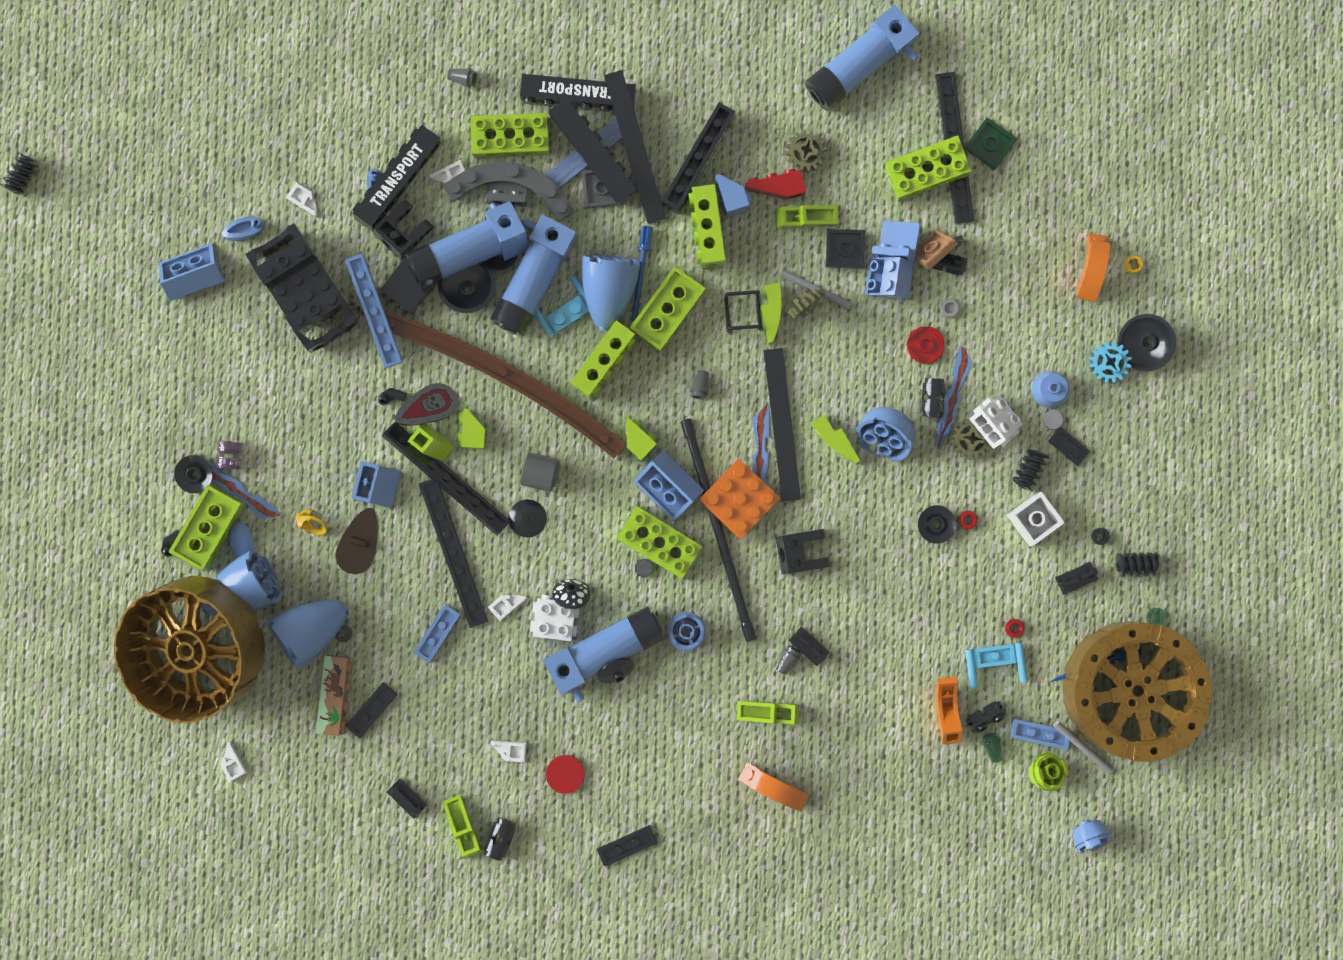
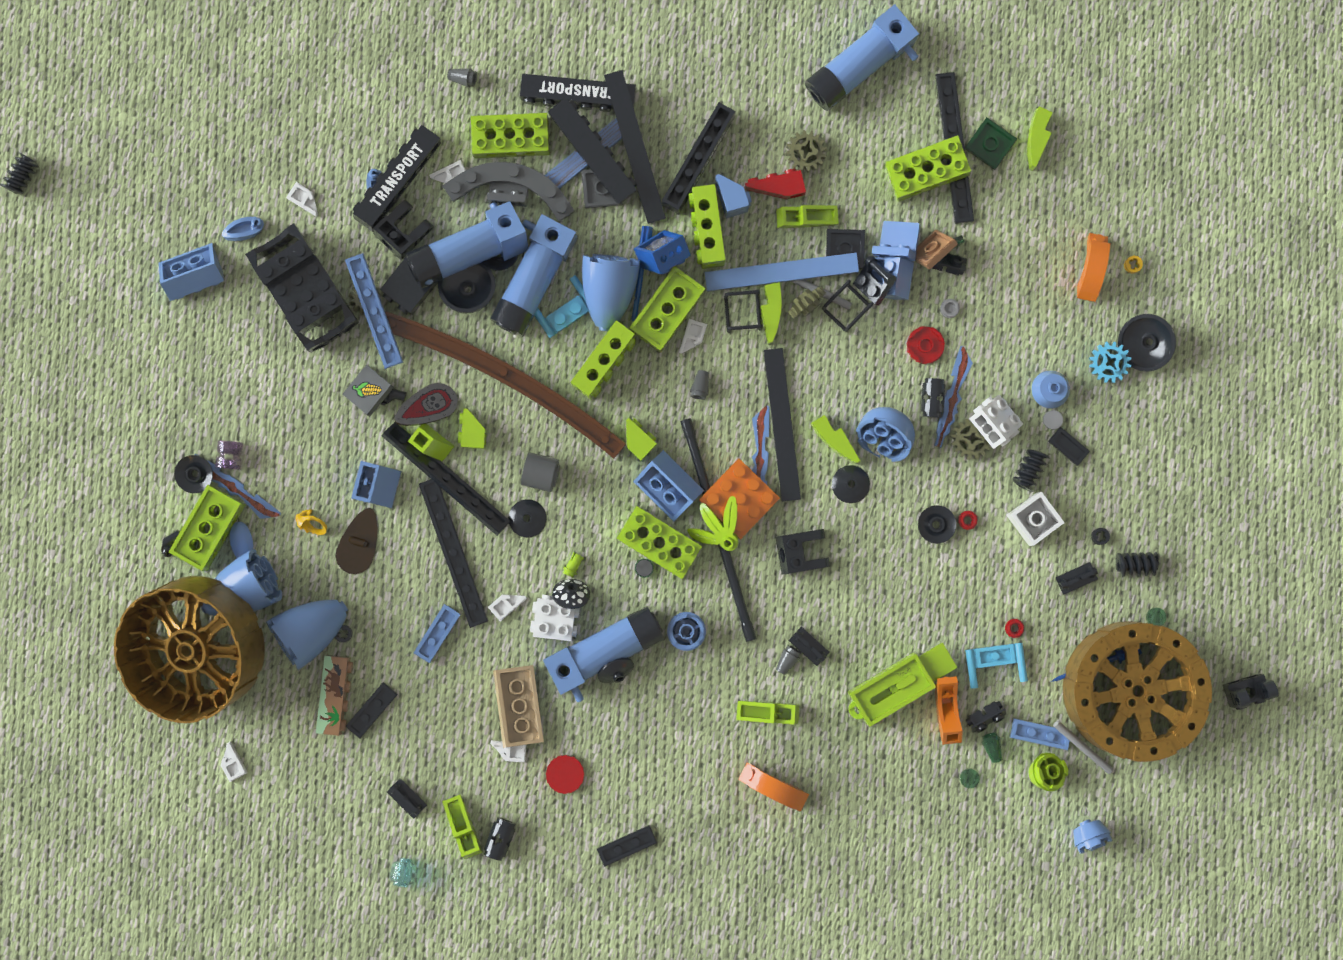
(368, 390): none -> tile
(402, 873): none -> clear light blue head
(518, 706): none -> tan slope
(573, 565): none -> lime pin
(662, 252): none -> blue piece
(693, 335): none -> white tile
(721, 533): none -> lime plant
(781, 272): none -> medium blue tile
(846, 493): none -> black dish
(868, 306): none -> black piece
(870, 285): none -> black plate
(899, 684): none -> lime piece
(969, 778): none -> clear green tile
(1038, 136): none -> lime slope
(1260, 691): none -> black brick

